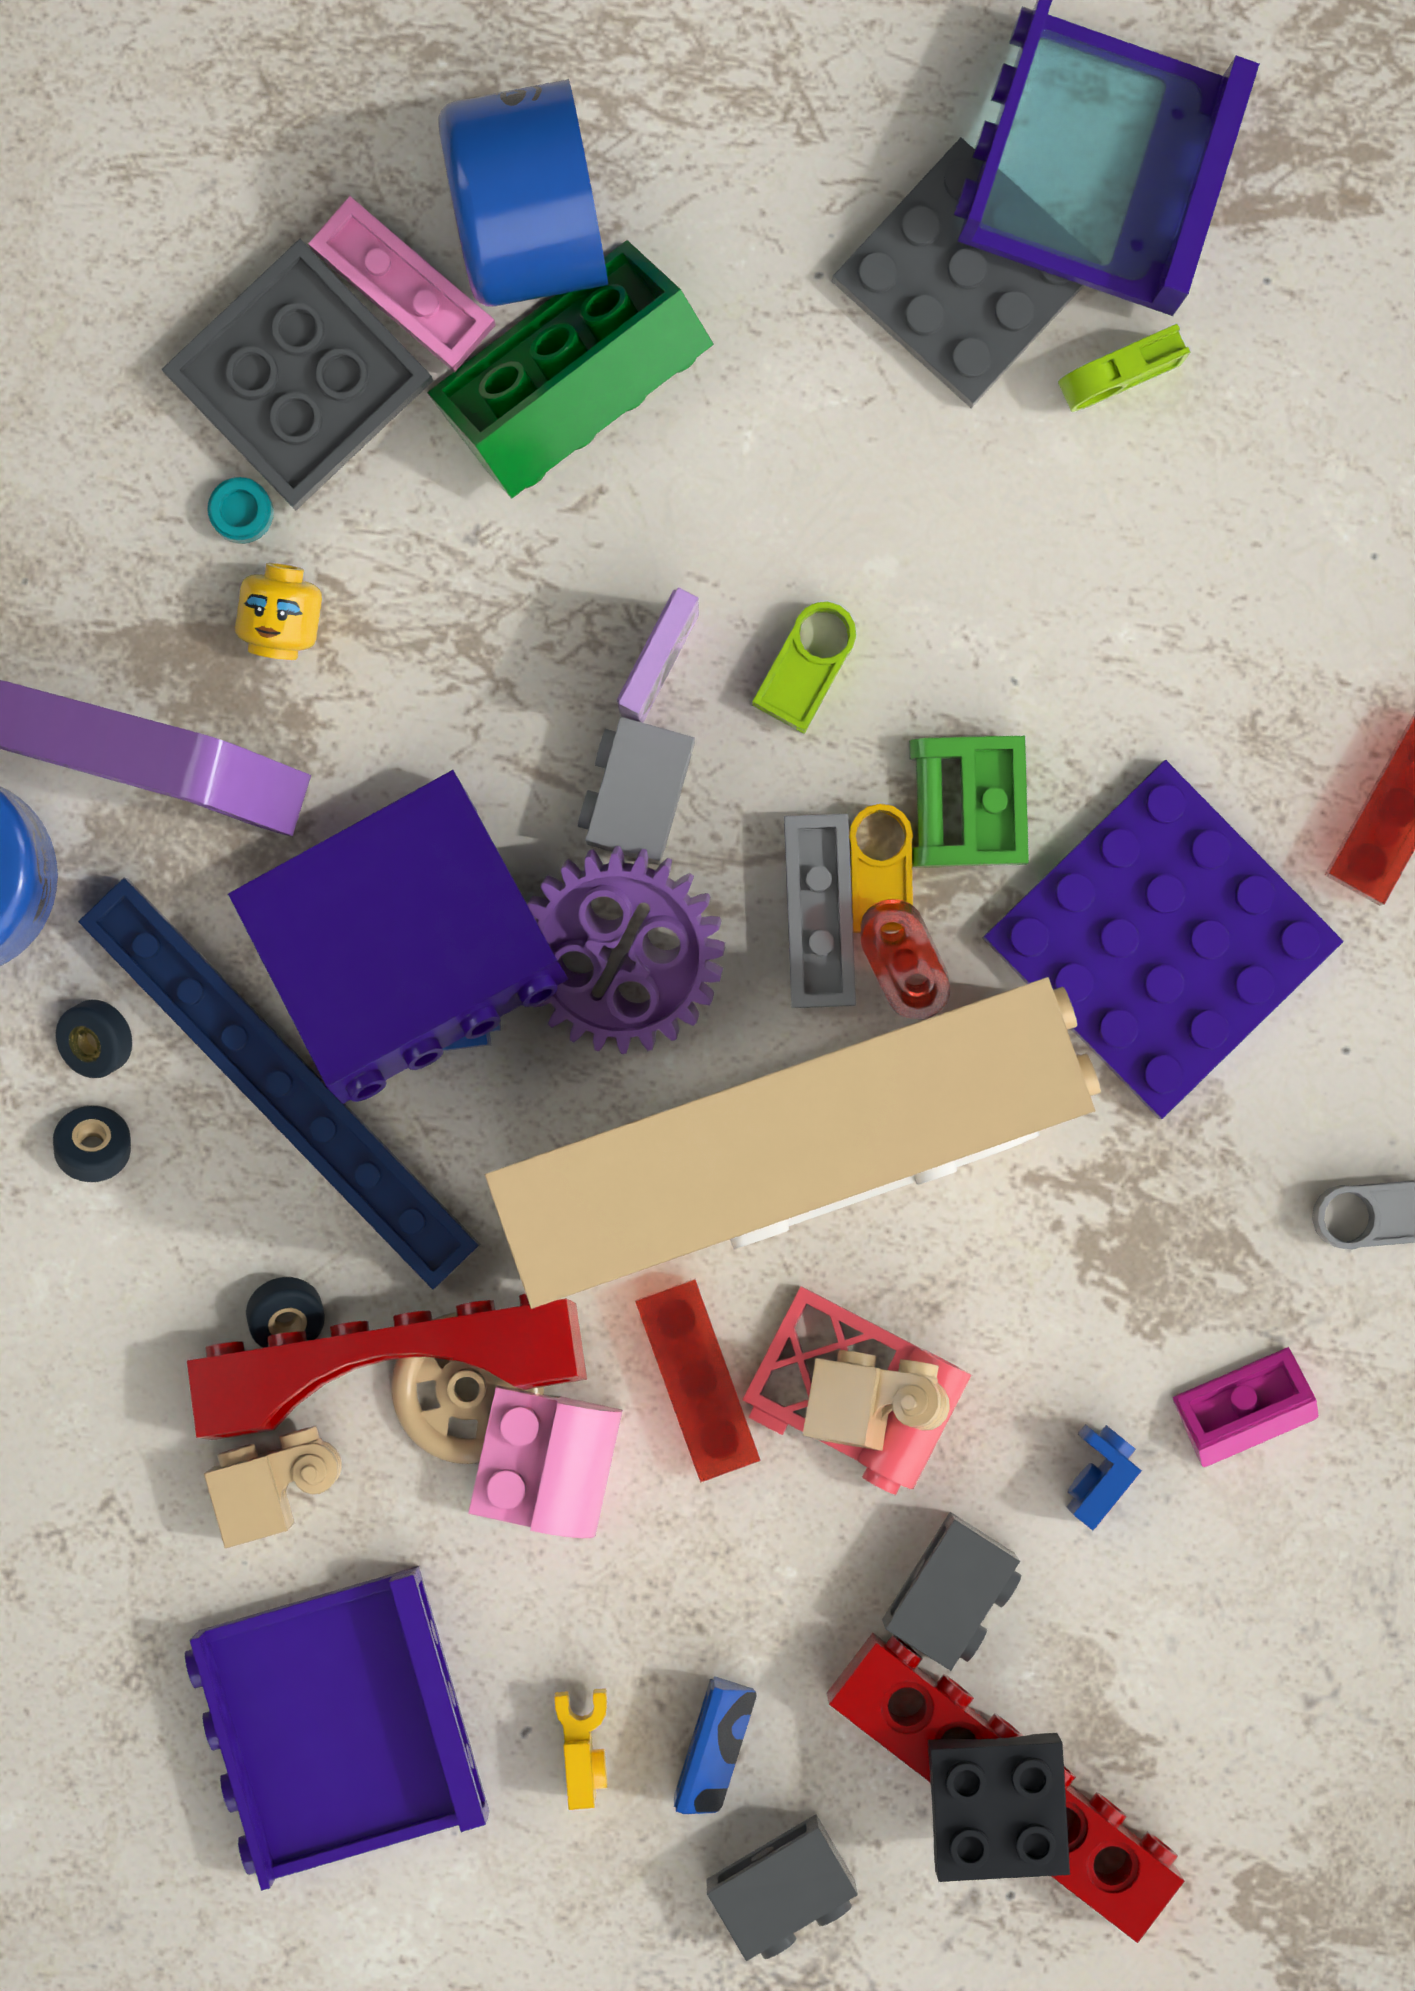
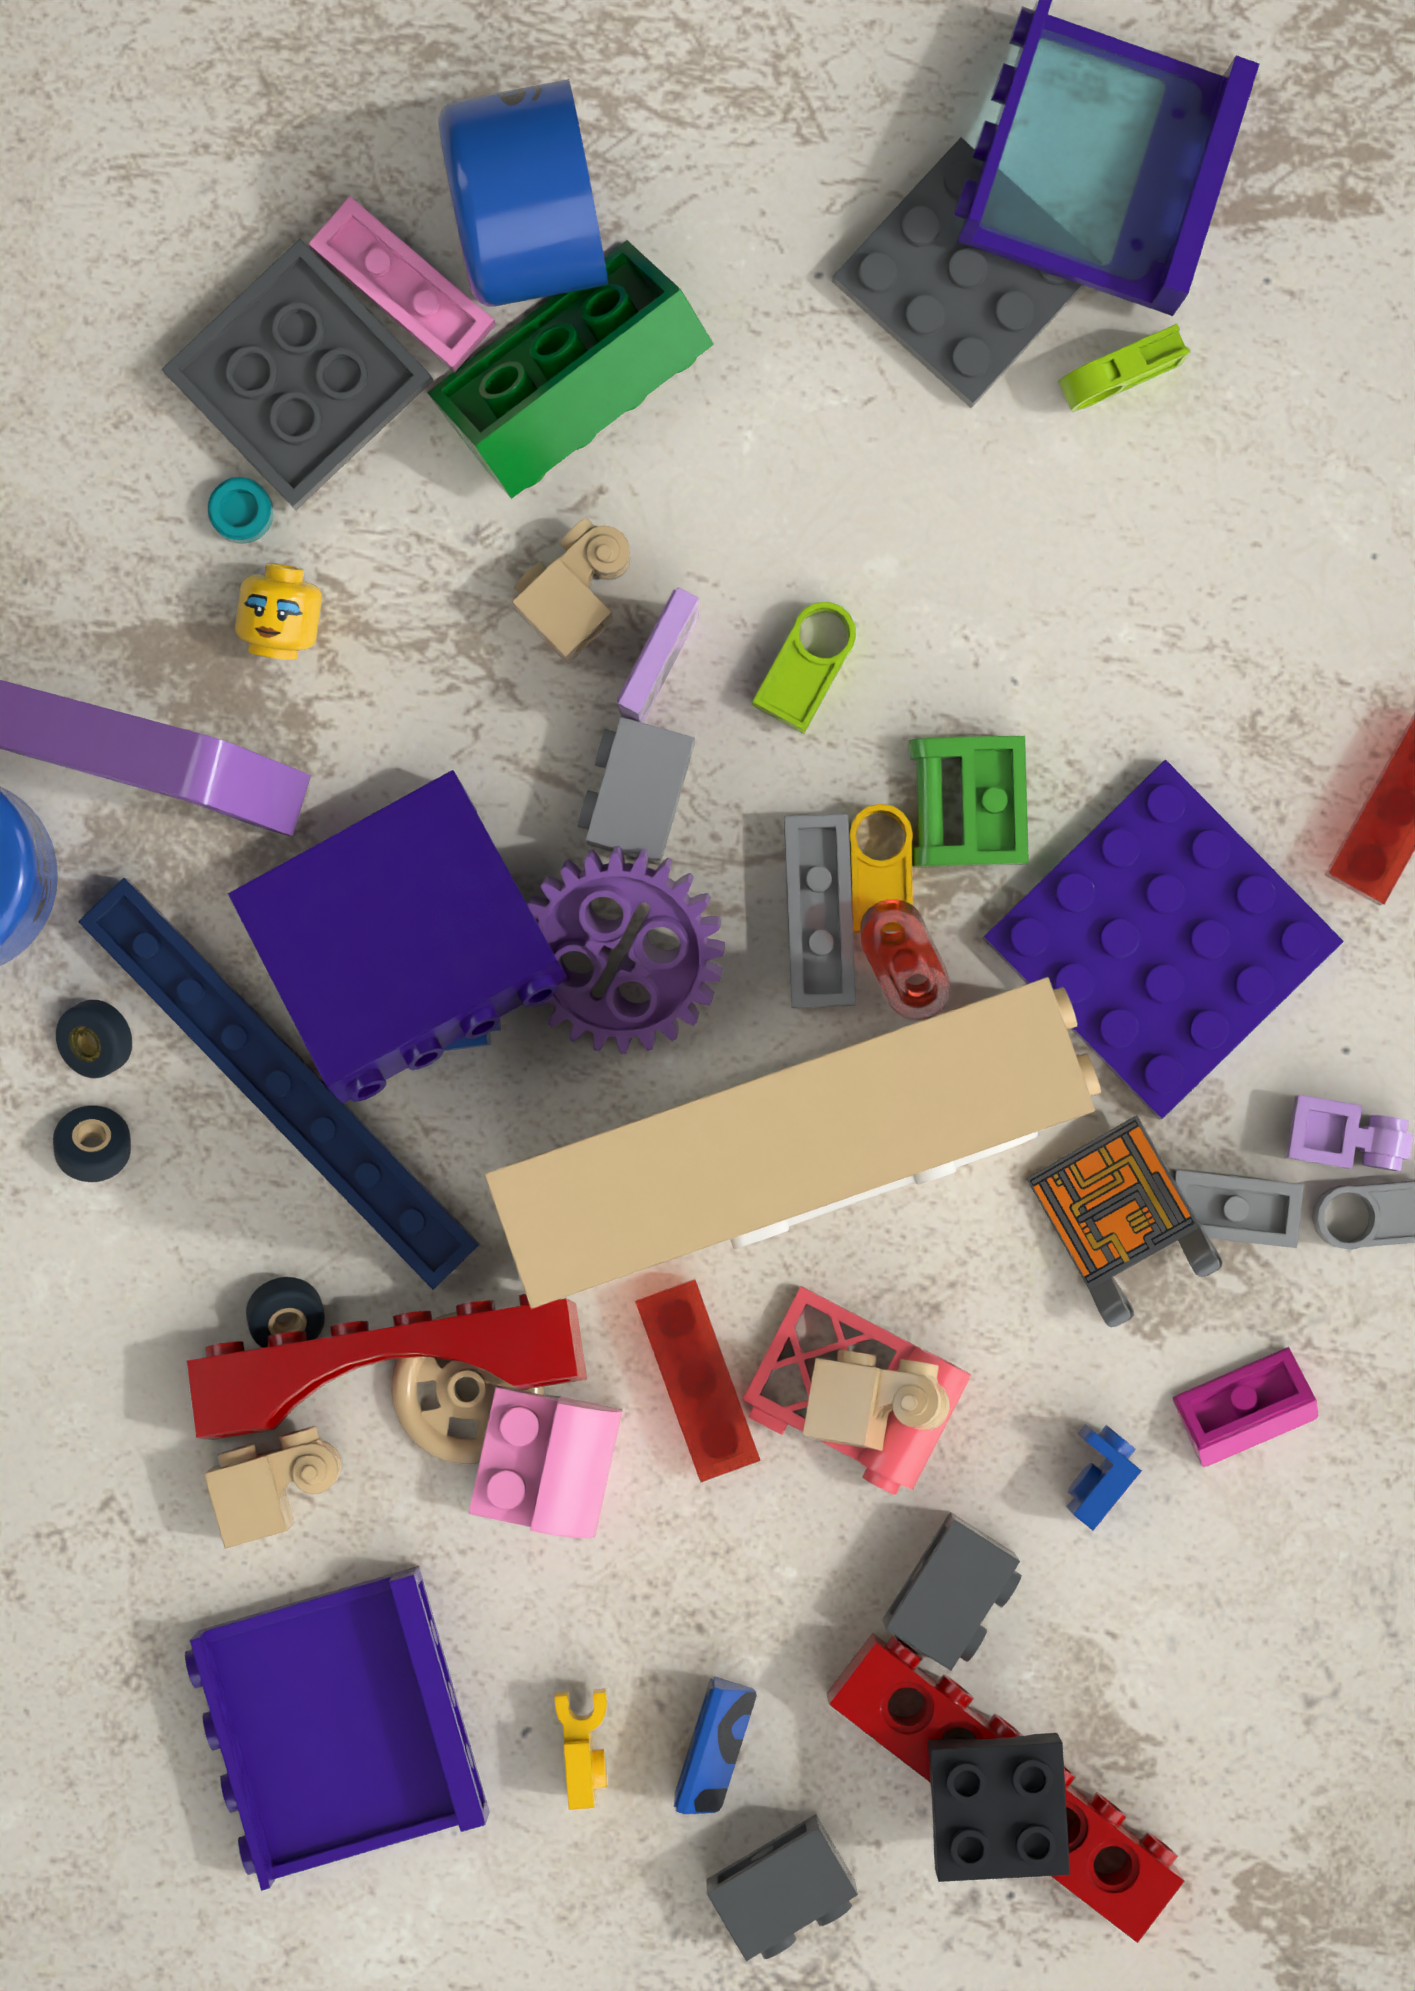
(559, 596): none -> tan brick
(1117, 1207): none -> flag
(1243, 1207): none -> light grey plate
(1330, 1131): none -> lavender plate

